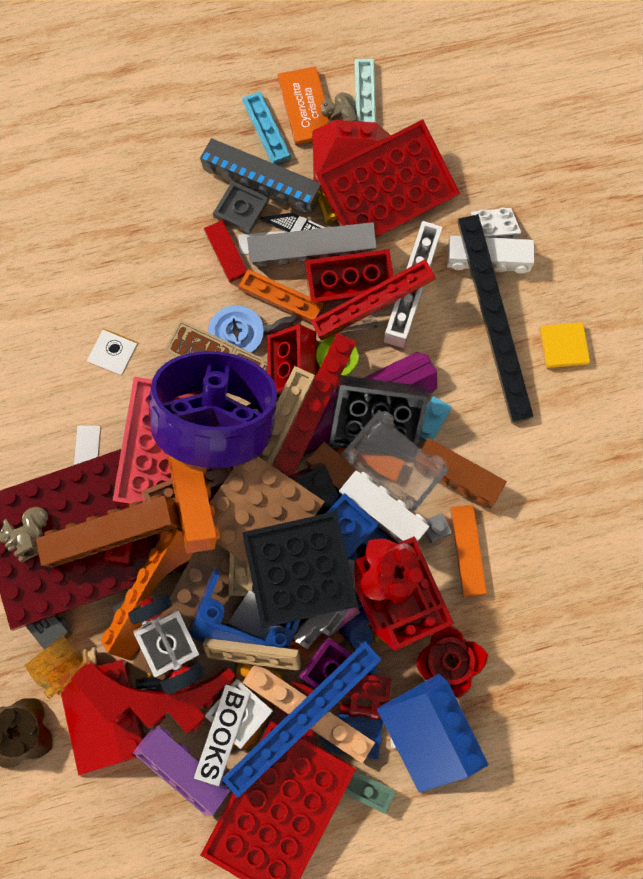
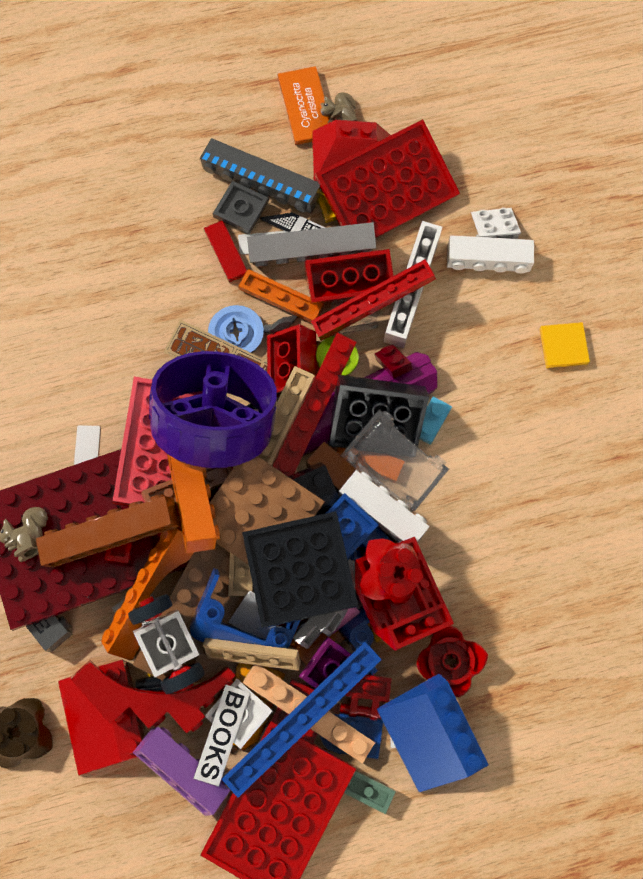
(55, 666): clear yellow brick -> none
(91, 655): tan bush -> none
(112, 351): white sticker -> none
(266, 128): medium azure tile -> none
(365, 90): light aqua tile -> none
(393, 361): none -> dark red plate
(437, 528): light grey plate -> none
(467, 476): dark orange brick -> none
(468, 551): orange tile -> none
(495, 318): black plate -> none

